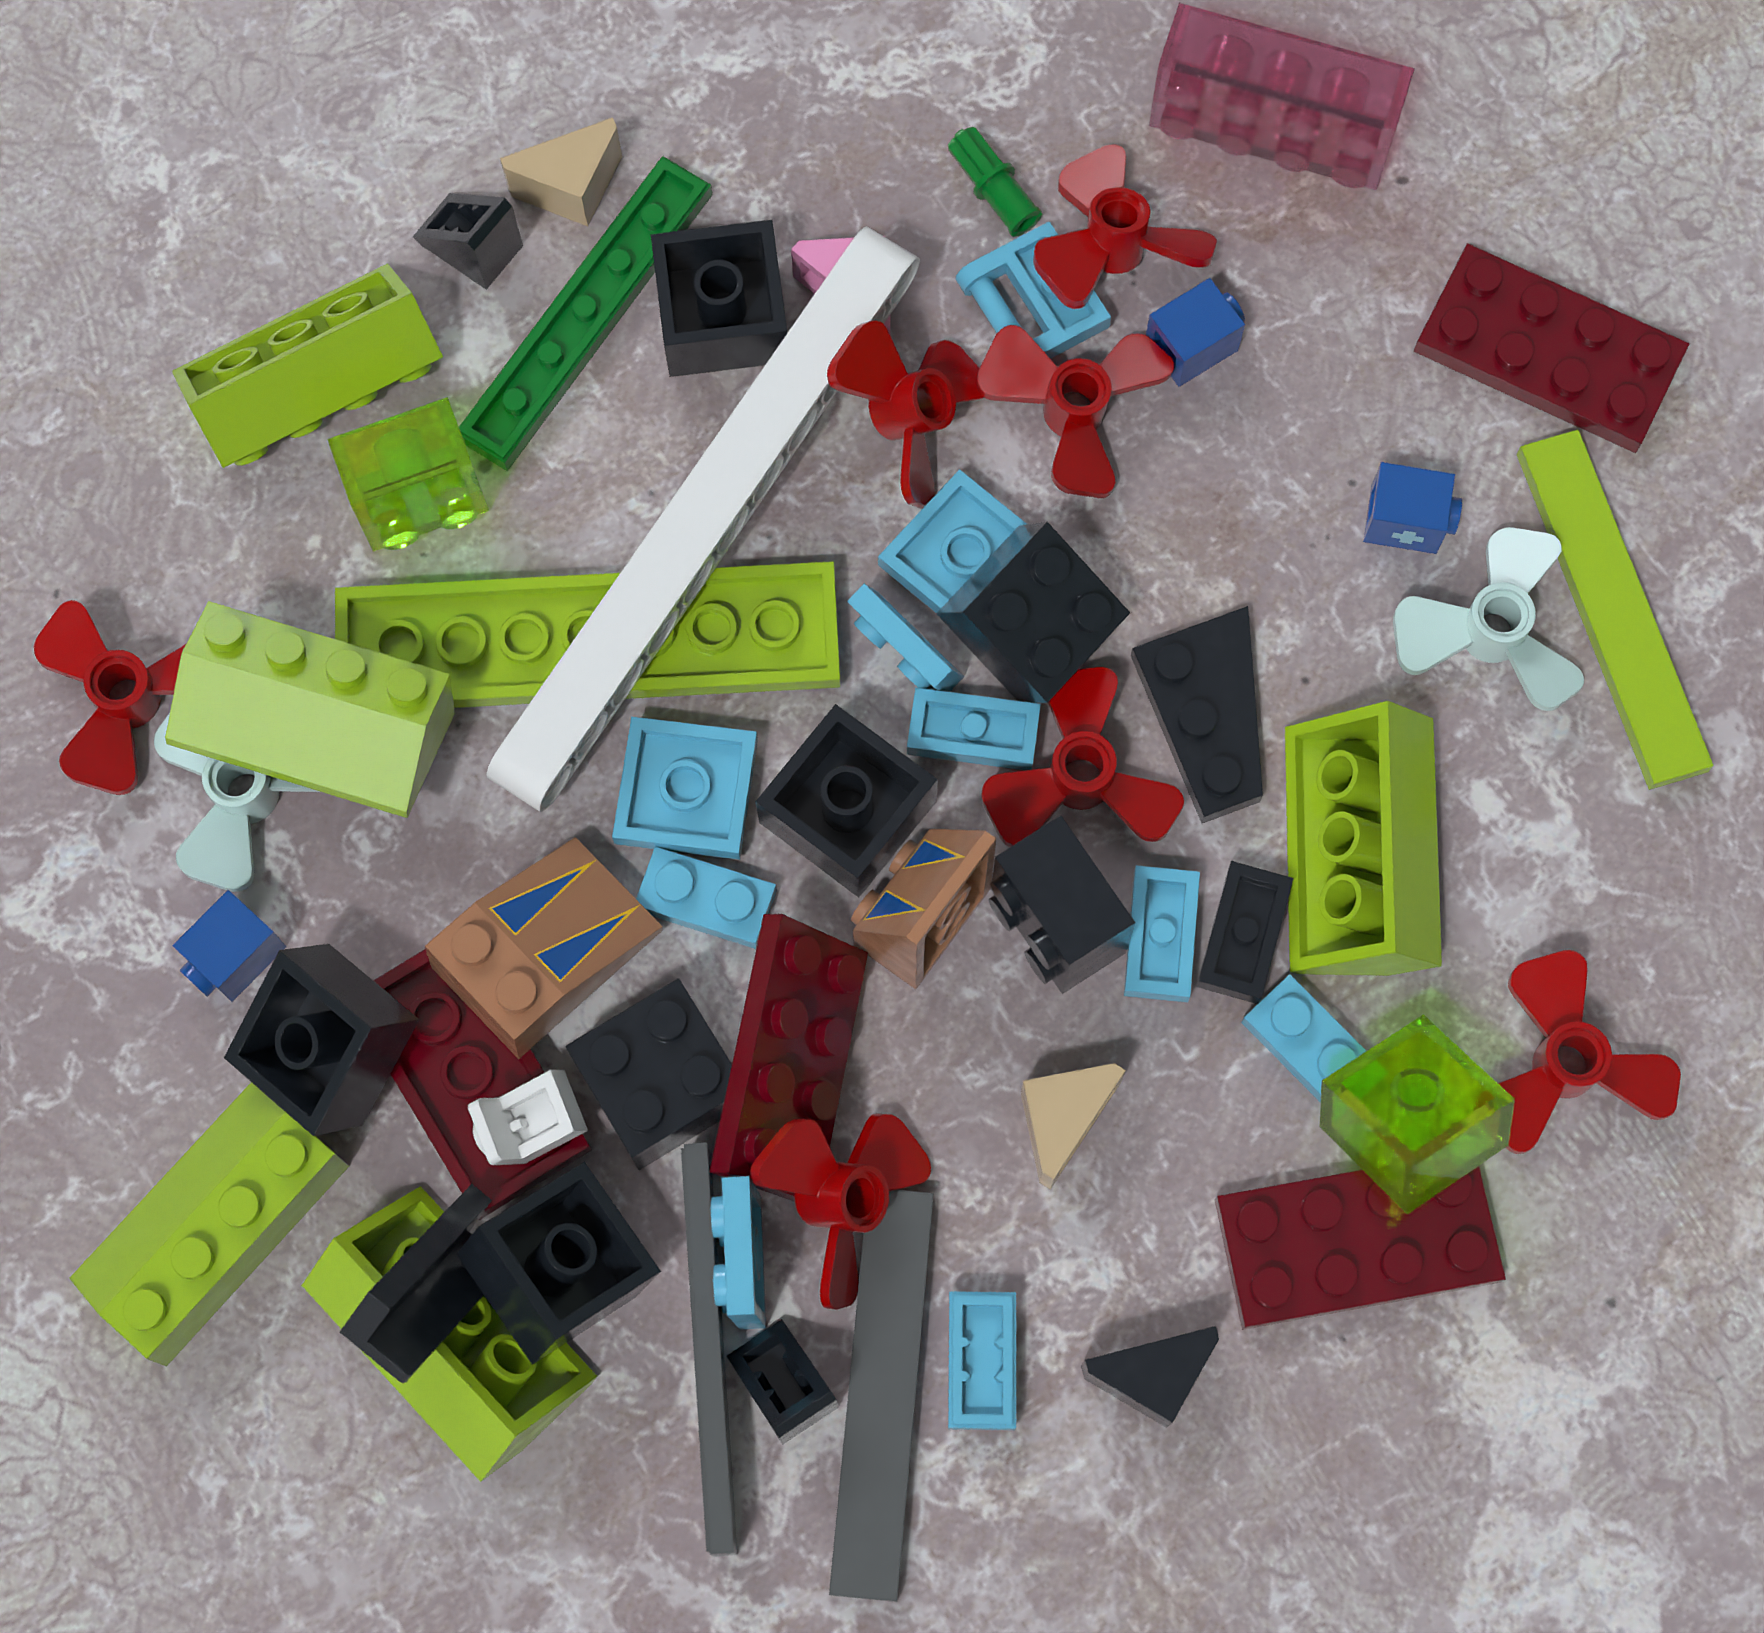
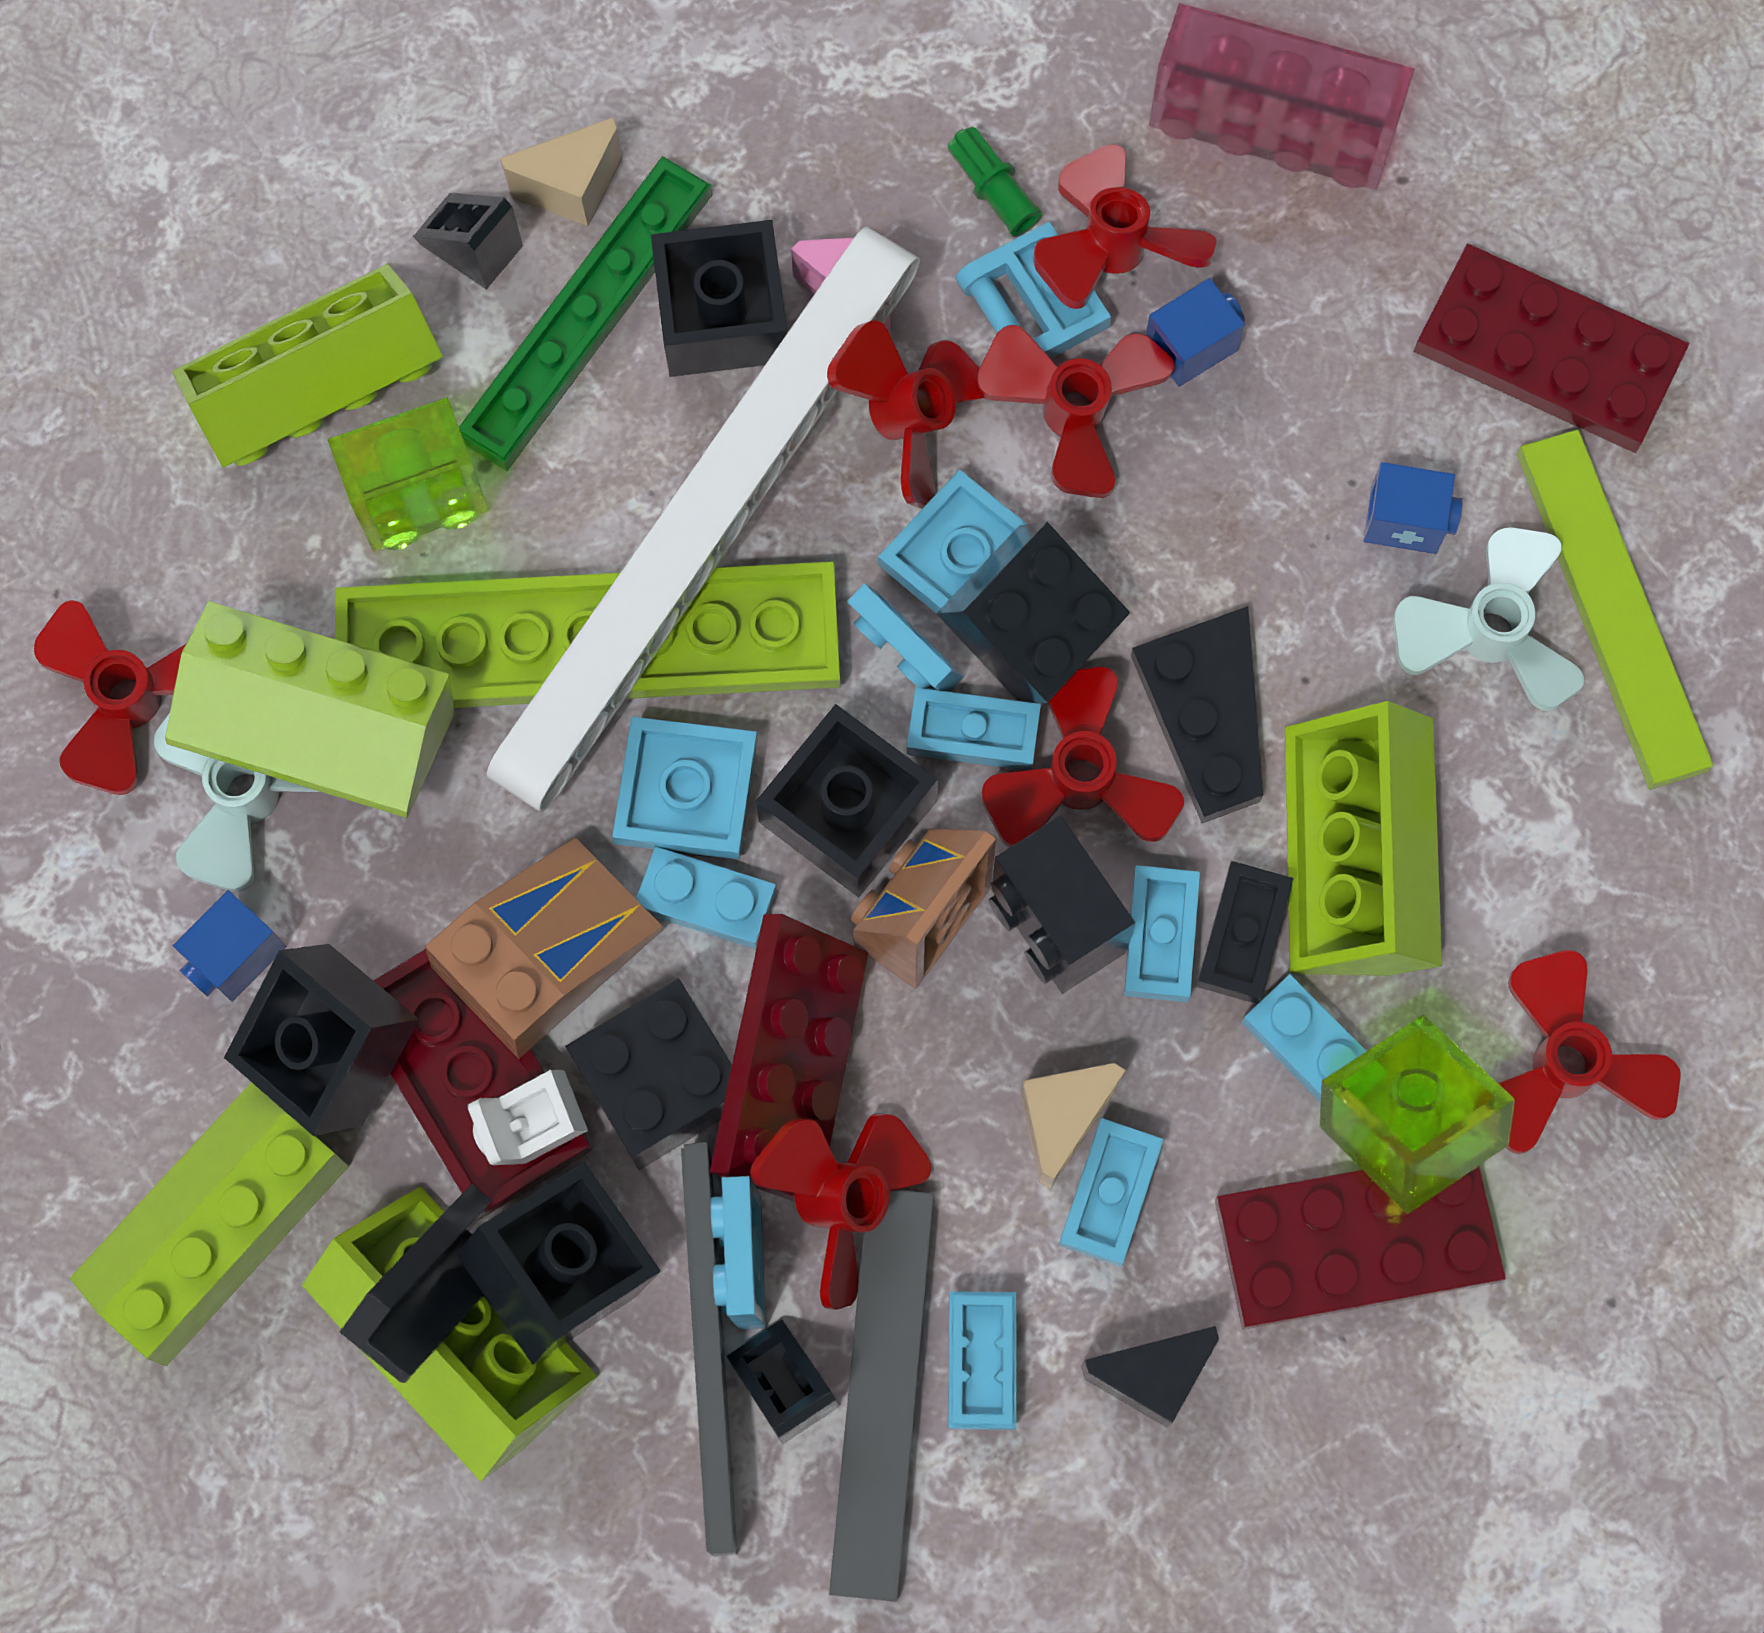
(1111, 1192): none -> medium azure plate

